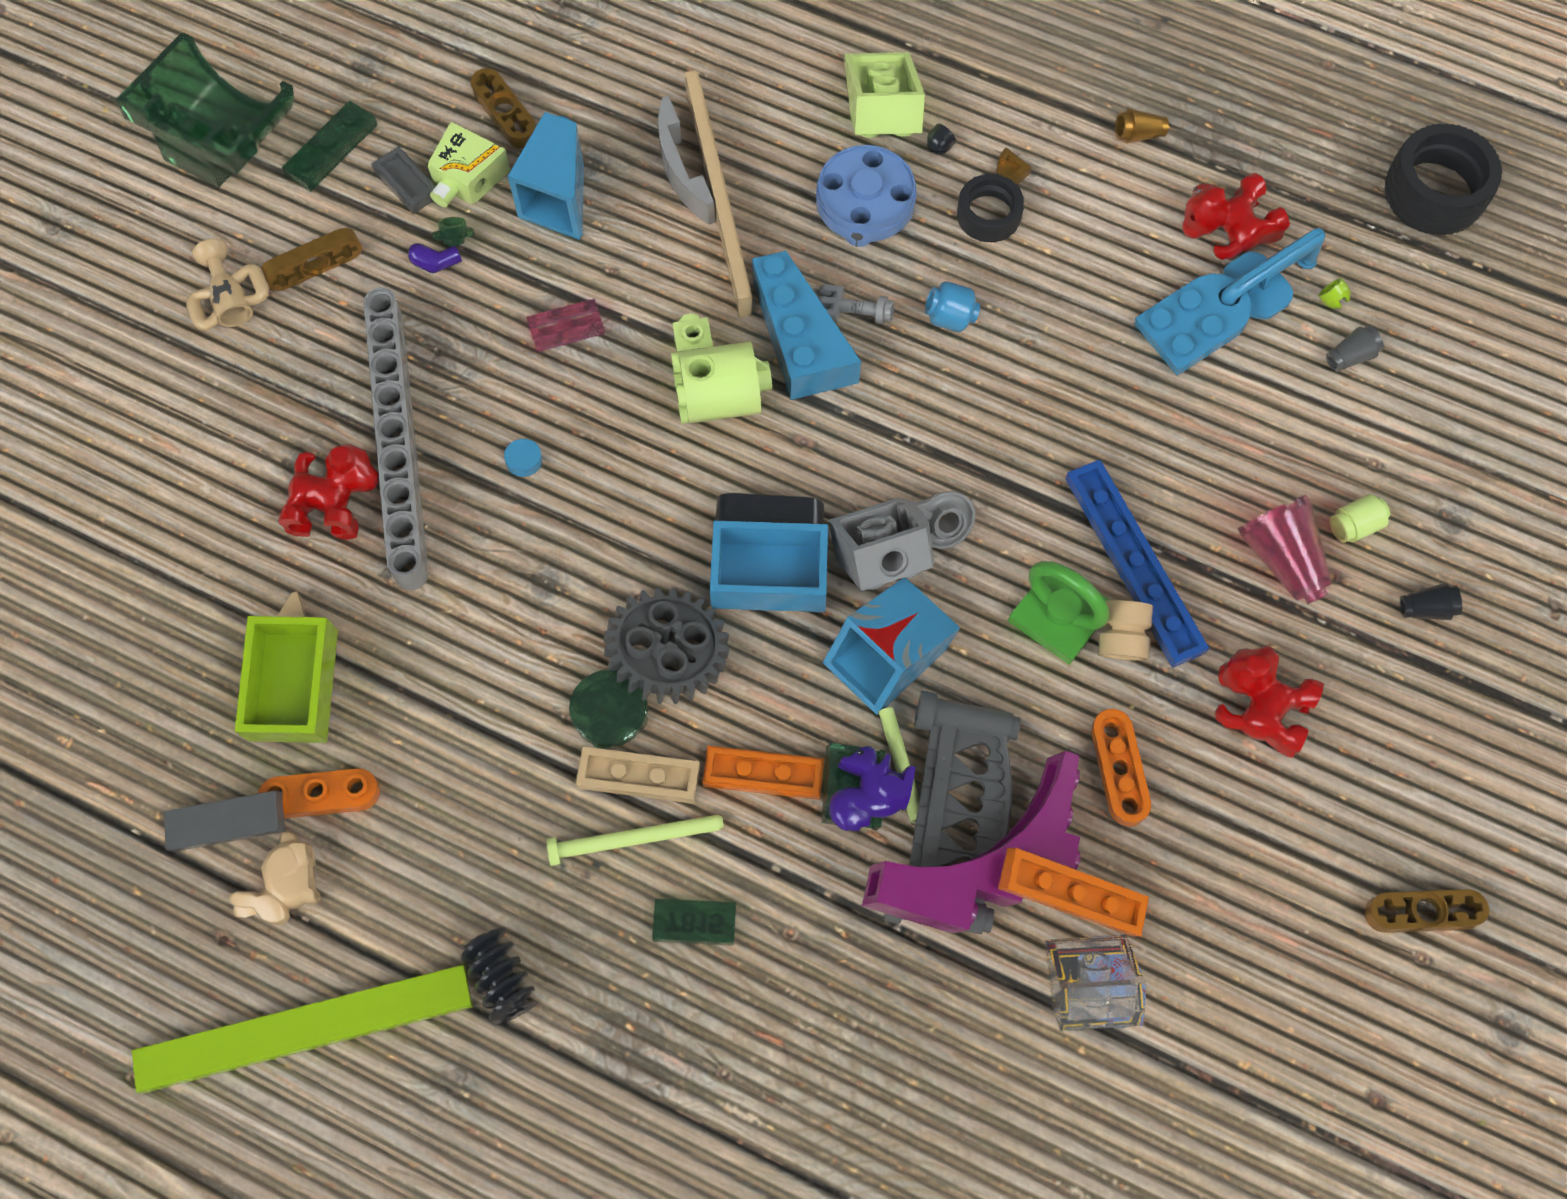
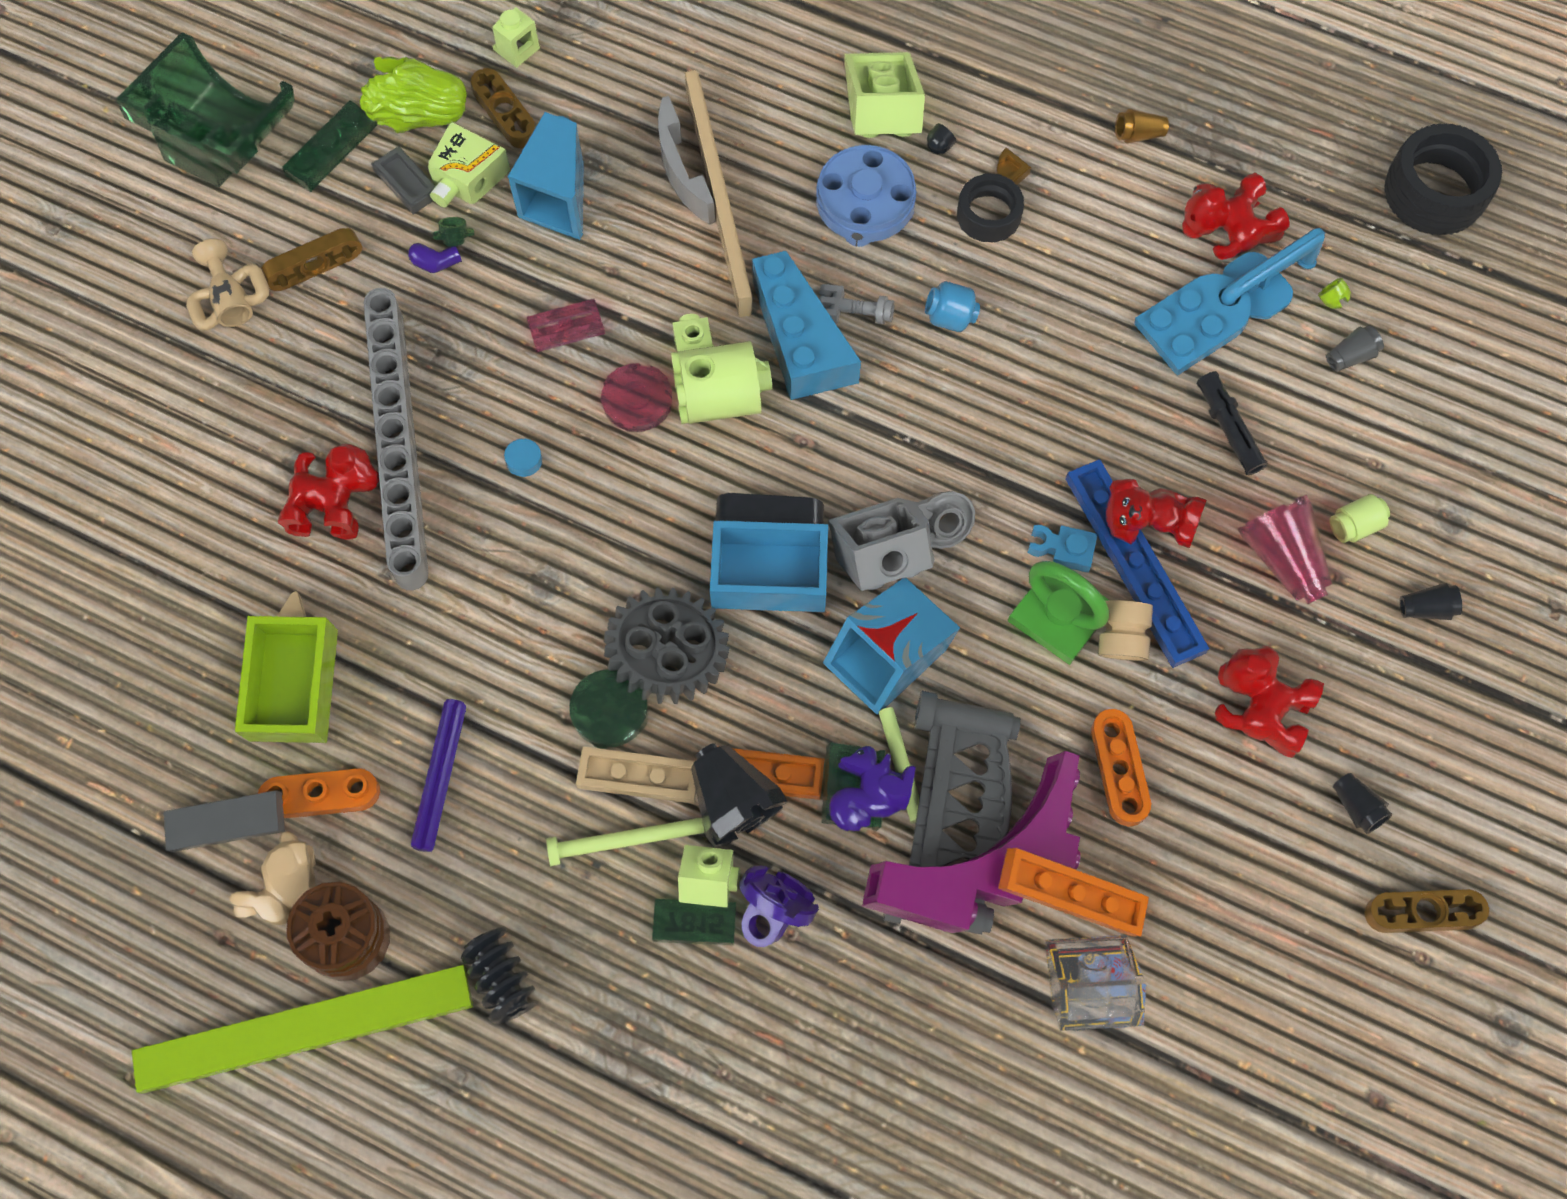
(357, 942): none -> reddish brown wheel
(412, 95): none -> lime hair
(438, 776): none -> dark purple axle
(509, 29): none -> yellowish green brick
(636, 397): none -> clear pink tile
(707, 876): none -> yellowish green brick
(732, 794): none -> black cone
(779, 900): none -> dark purple tile
(1070, 547): none -> dark azure plate
(1166, 511): none -> red animal
(1225, 411): none -> black pin
(1361, 803): none -> black cone

